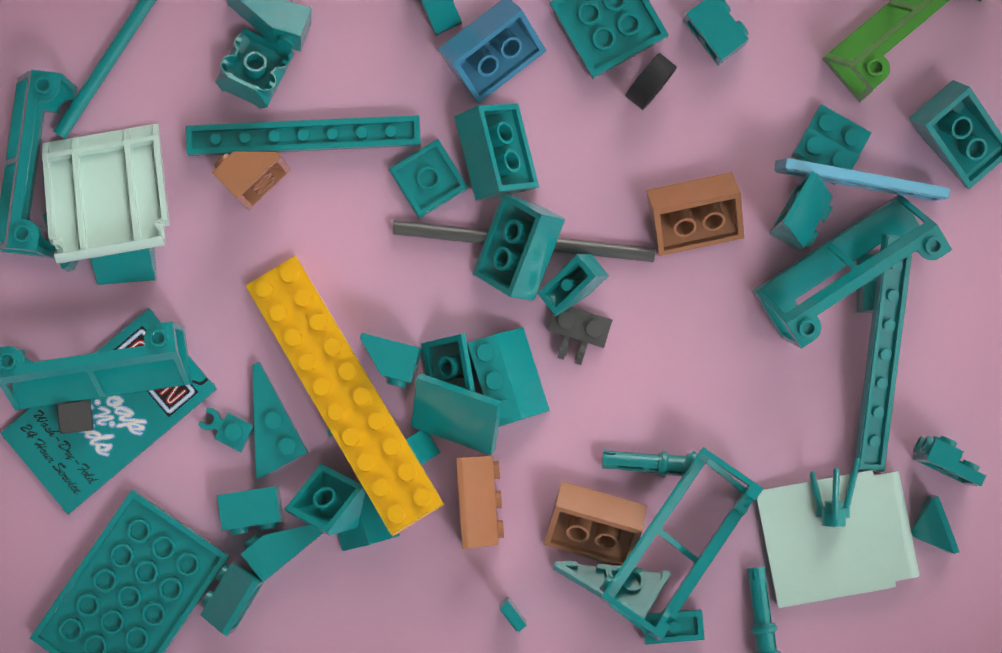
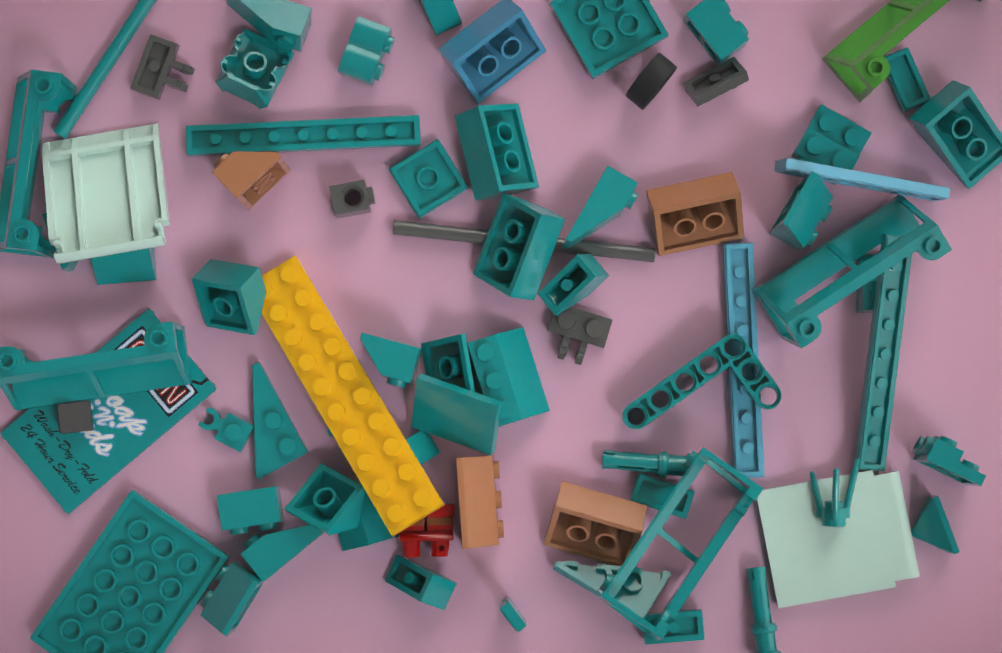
(156, 66): none -> dark grey hinge
(230, 296): none -> teal slope
(339, 194): none -> dark grey brick
(365, 51): none -> teal brick
(420, 582): none -> teal slope
(437, 531): none -> red hips
(605, 204): none -> teal slope
(654, 493): none -> teal tile
(700, 378): none -> teal beam
(716, 81): none -> dark grey plate
(742, 320): none -> medium azure tile
(906, 80): none -> teal tile

